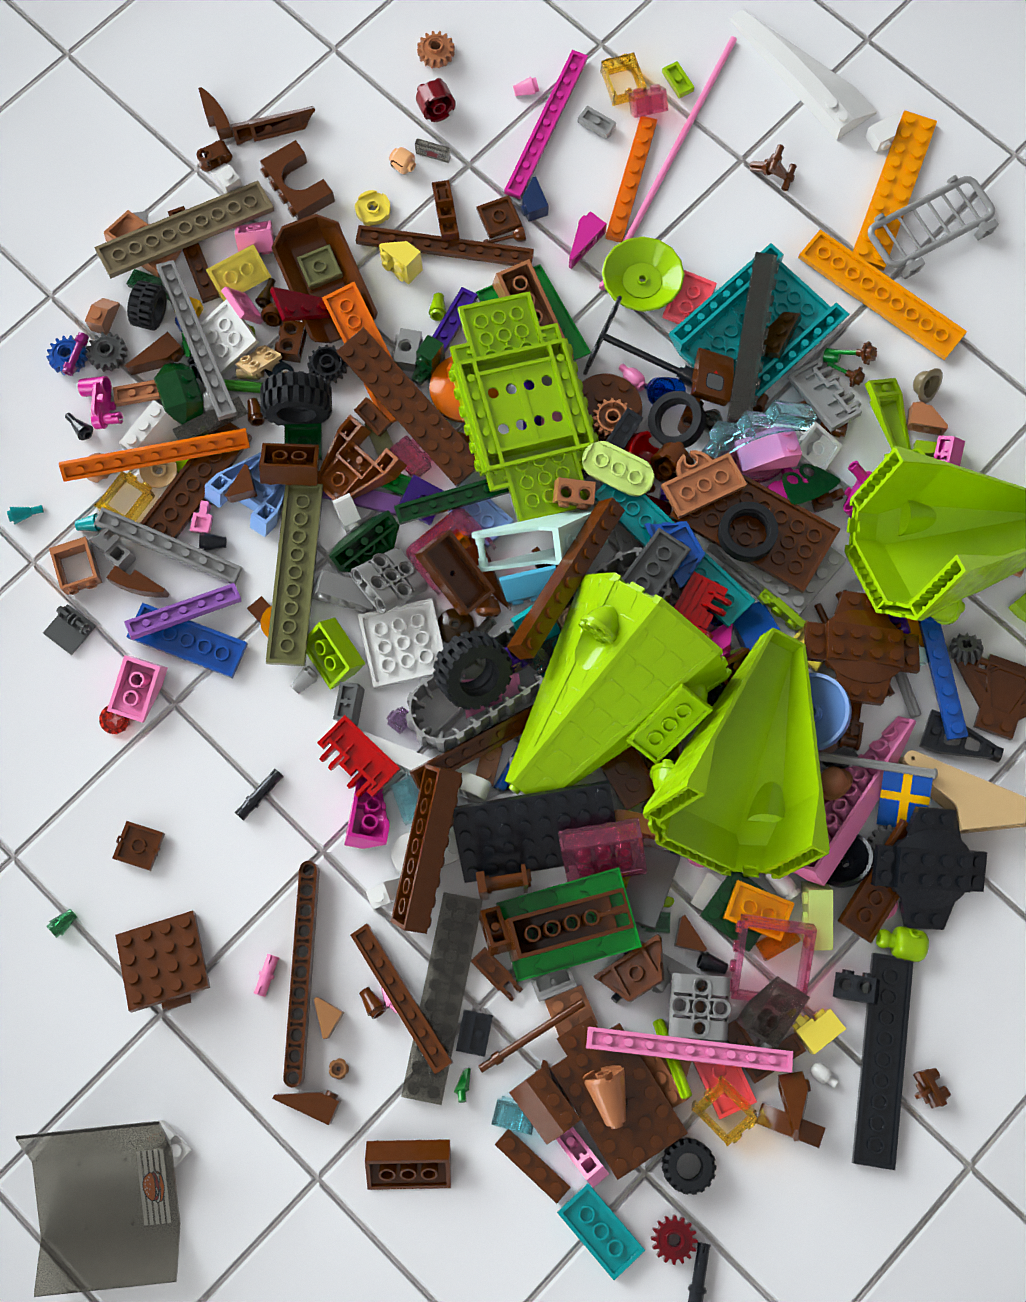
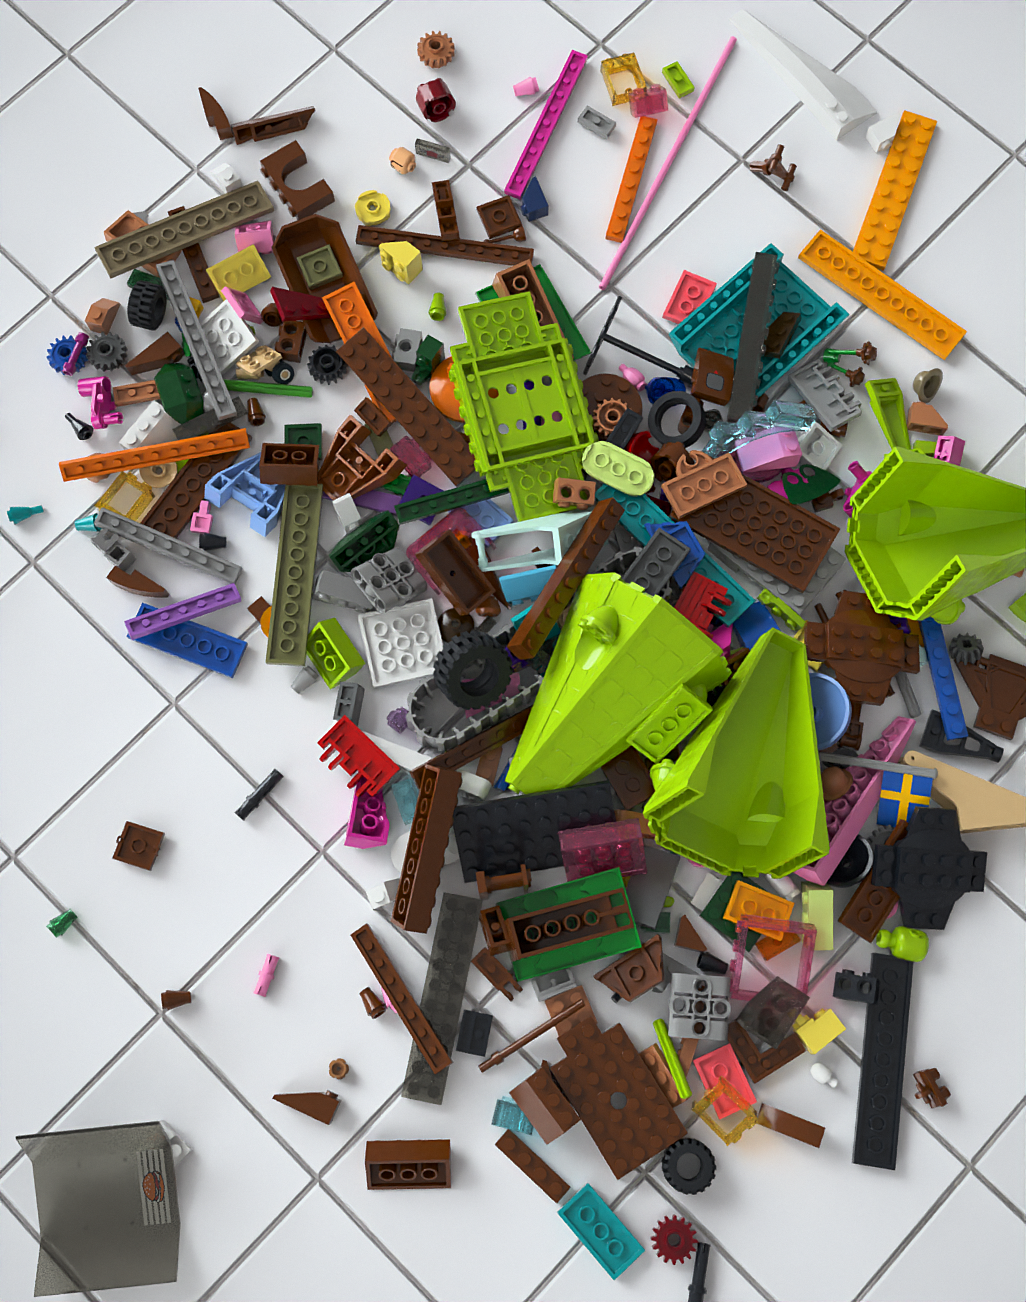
(69, 549): nougat window -> none
(69, 629): dark grey hinge -> none
(109, 726): clear red gear -> none
(136, 688): bright pink slope -> none
(162, 961): reddish brown plate -> none
(215, 154): reddish brown piece -> none
(242, 487): reddish brown slope -> none
(265, 296): dark brown cone -> none
(295, 398): black tyre -> none
(305, 982): reddish brown beam -> none
(328, 1016): medium nougat slope -> none
(451, 321): dark purple plate -> none
(463, 1085): green bar -> none
(582, 1157): bright pink slope -> none
(588, 233): dark pink slope -> none
(608, 1094): nougat cone -> none
(646, 260): lime dish -> none
(689, 1049): bright pink plate -> none
(741, 580): light grey bar -> none
(748, 509): black tyre -> none
(794, 1096): reddish brown slope -> none
(912, 266): light grey bar -> none

